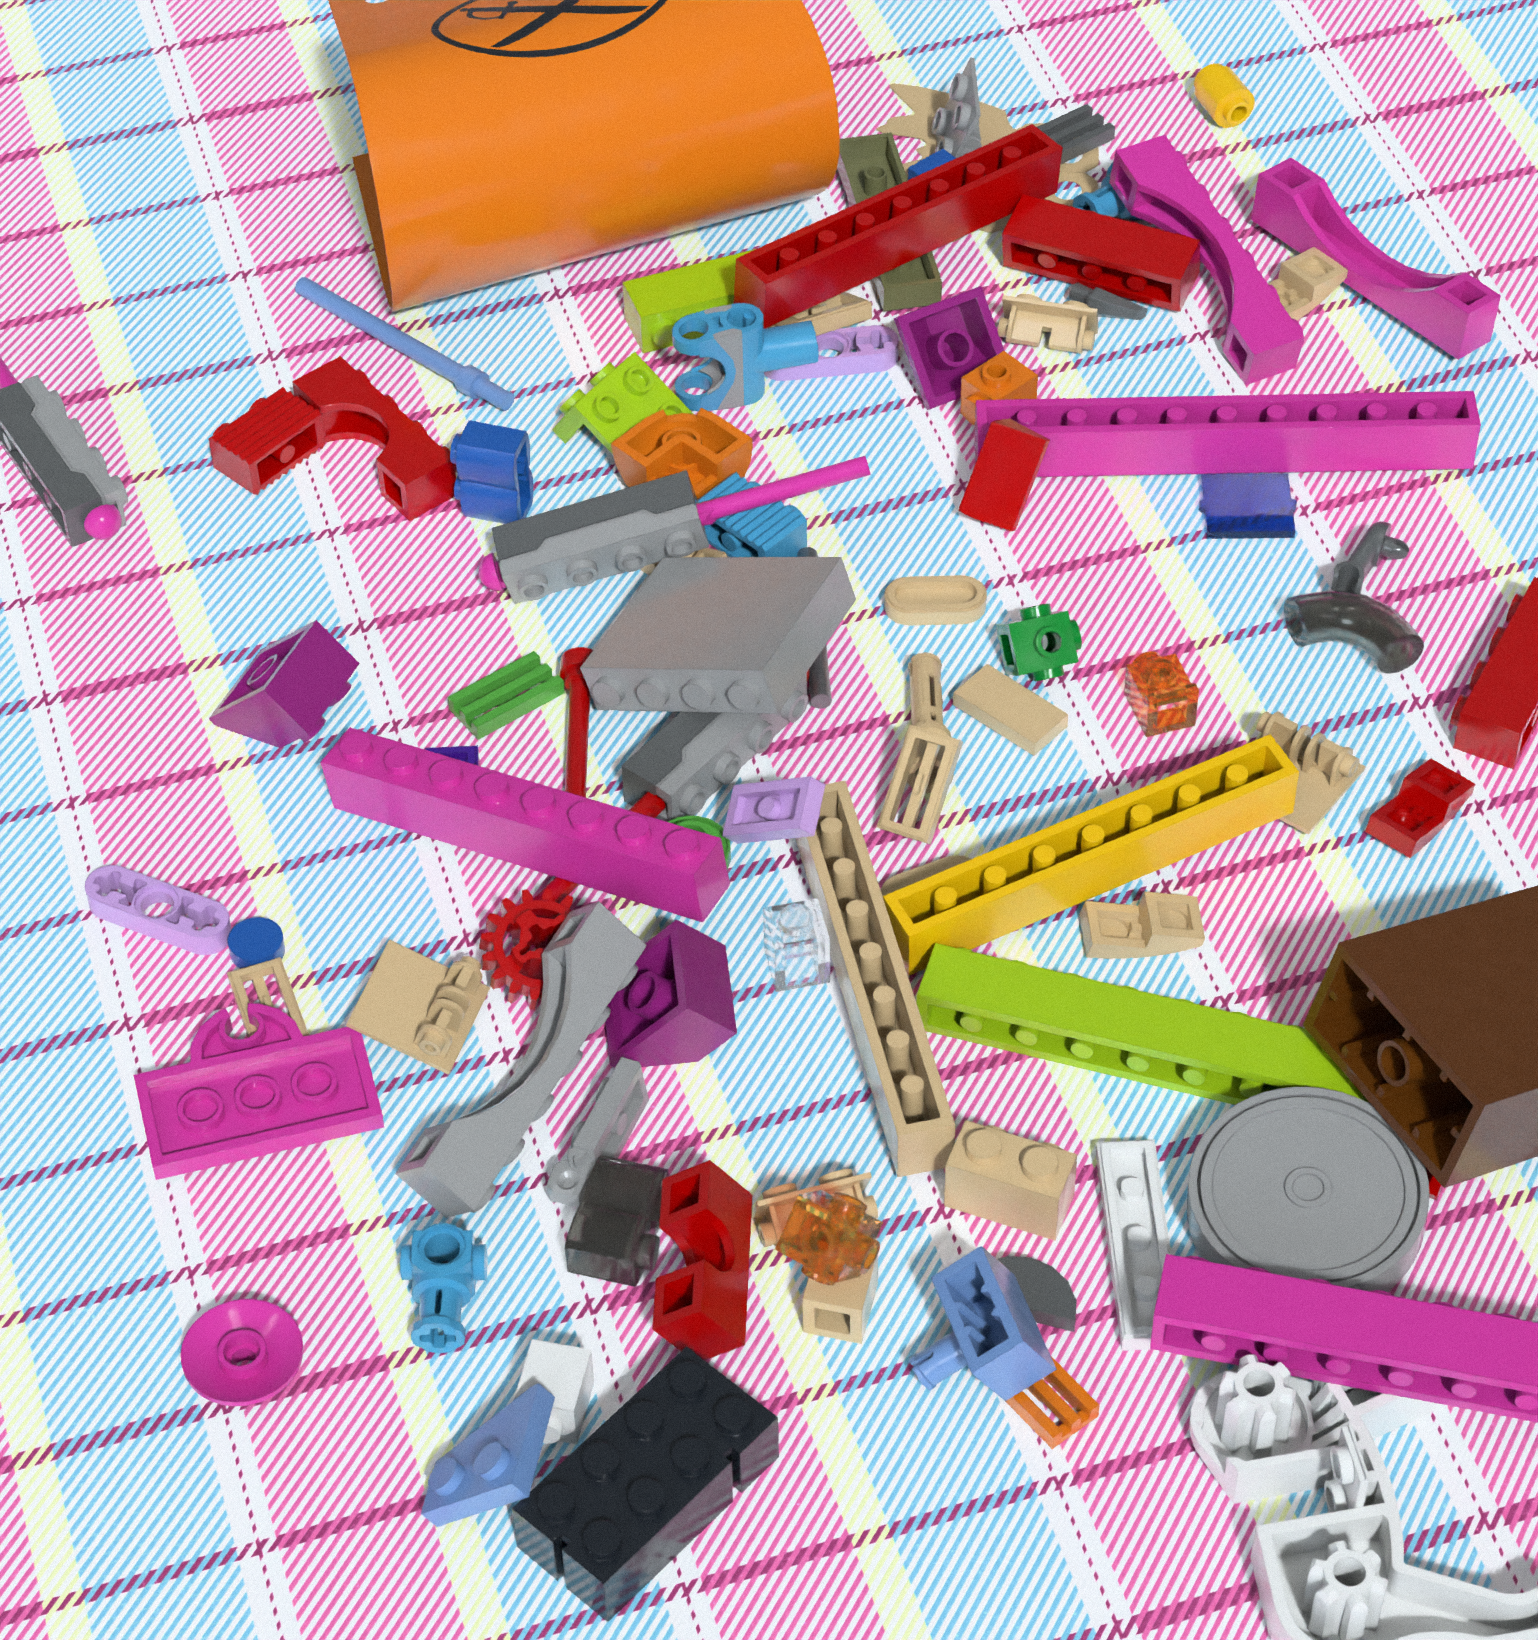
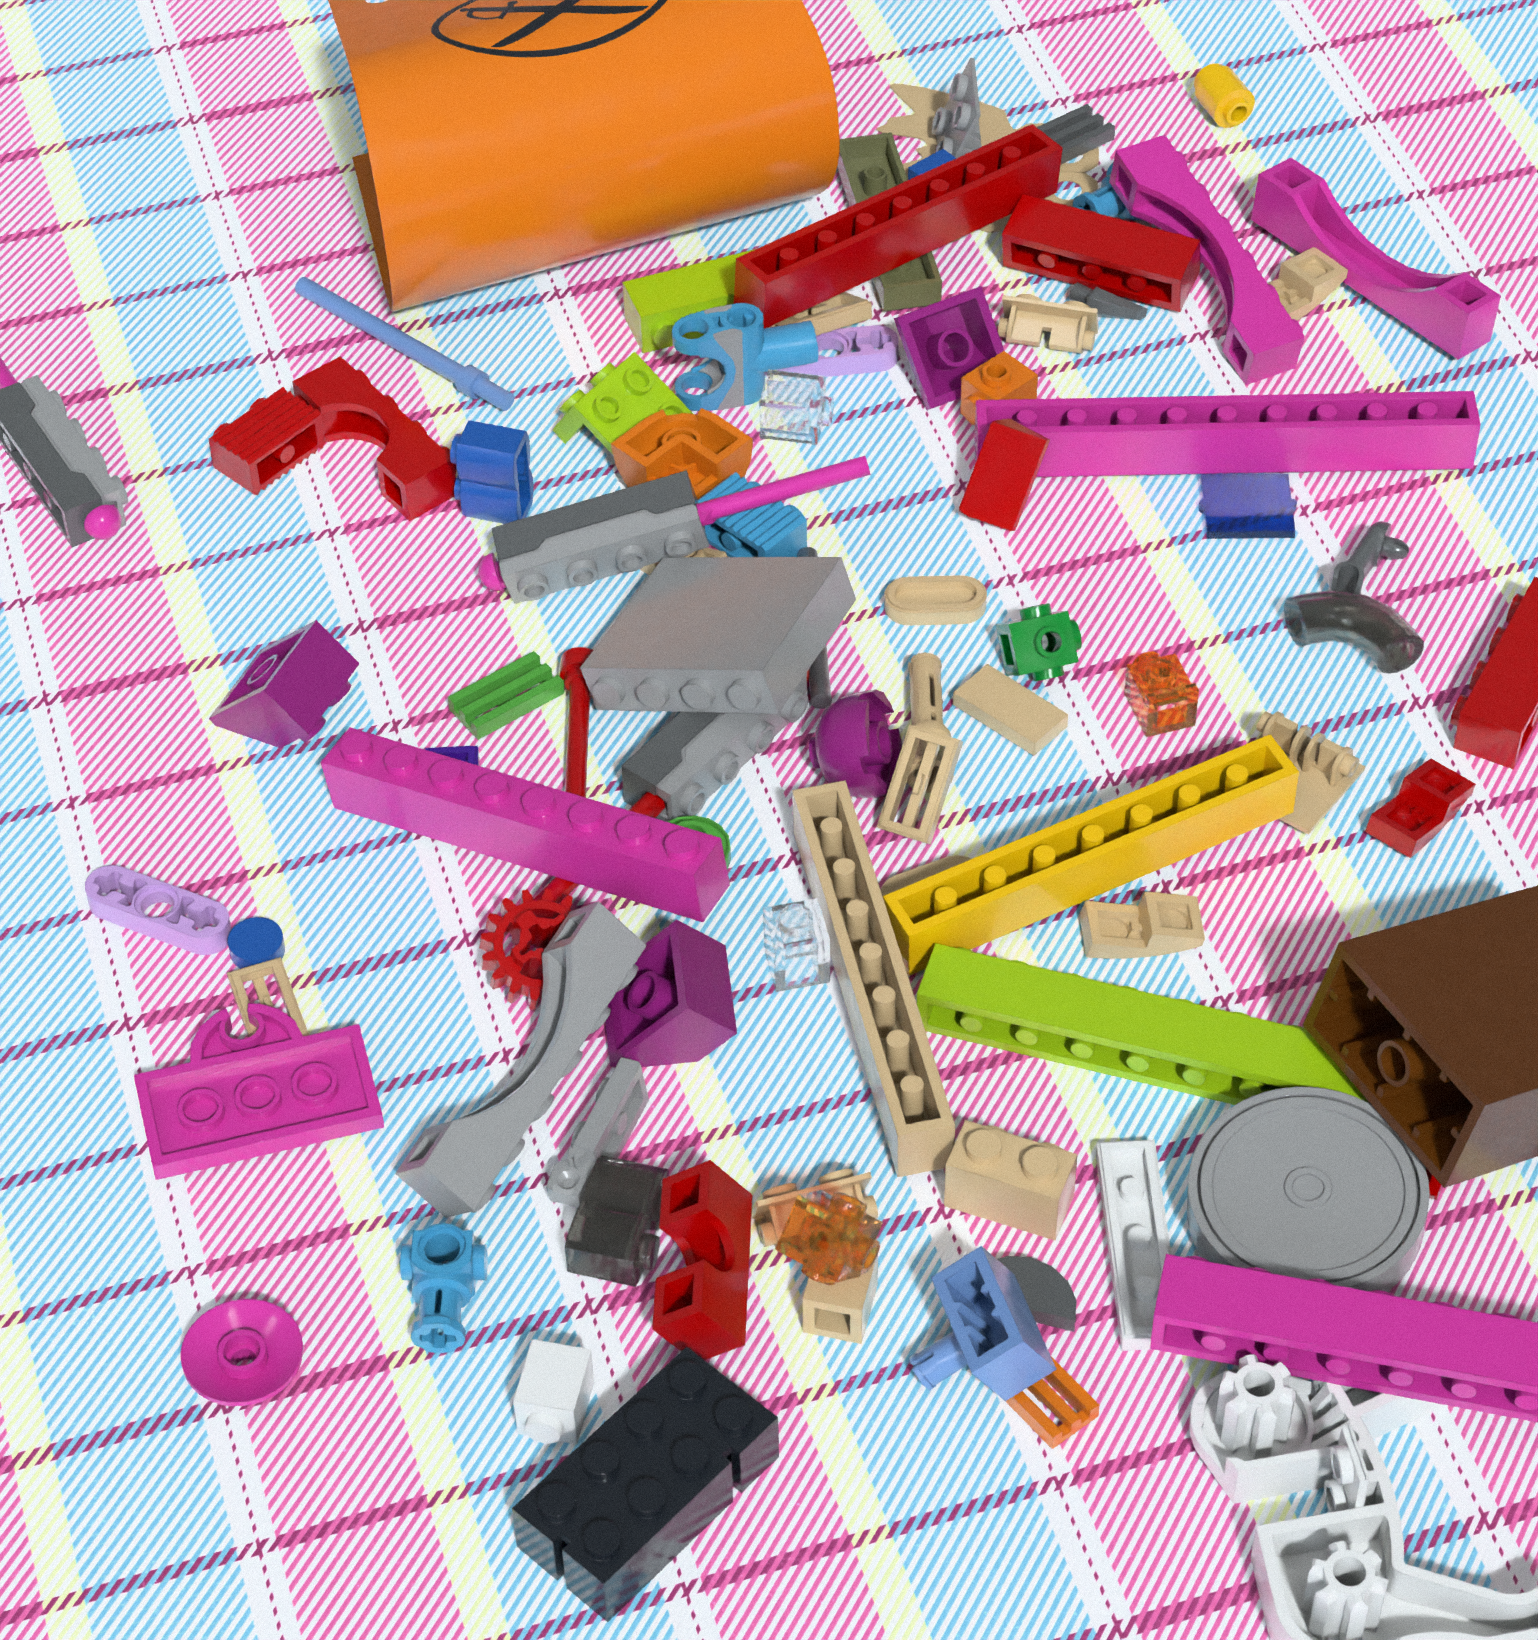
(420, 1005): tan hinge -> none
(492, 1463): medium blue wing -> none
(774, 810): lavender plate -> none
(794, 407): none -> clear brick
(857, 744): none -> magenta cylinder

